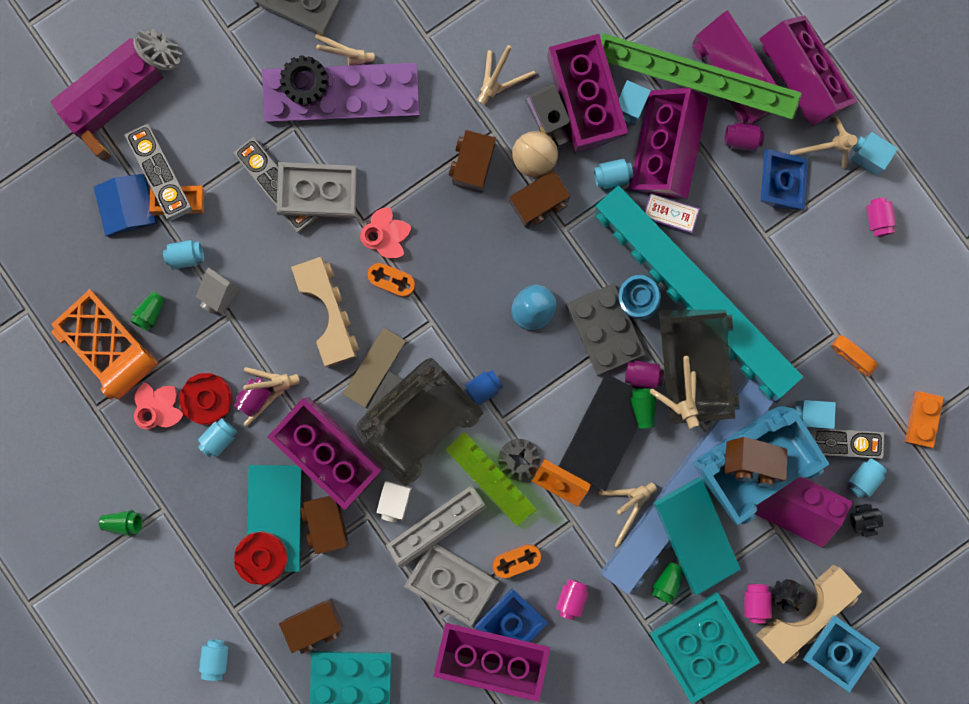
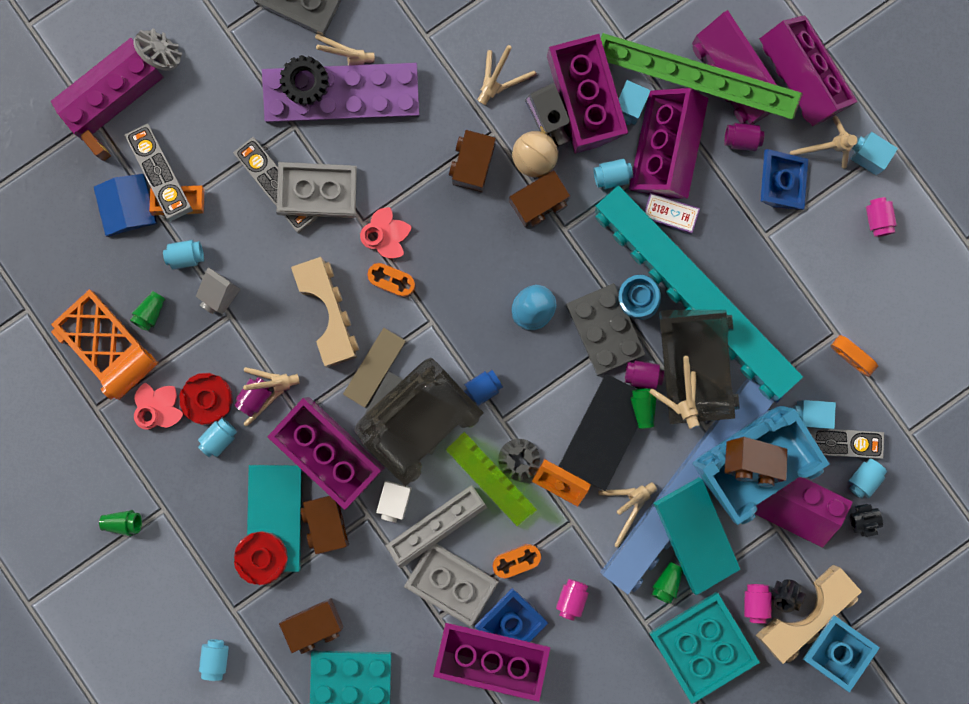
(924, 419): orange plate -> none

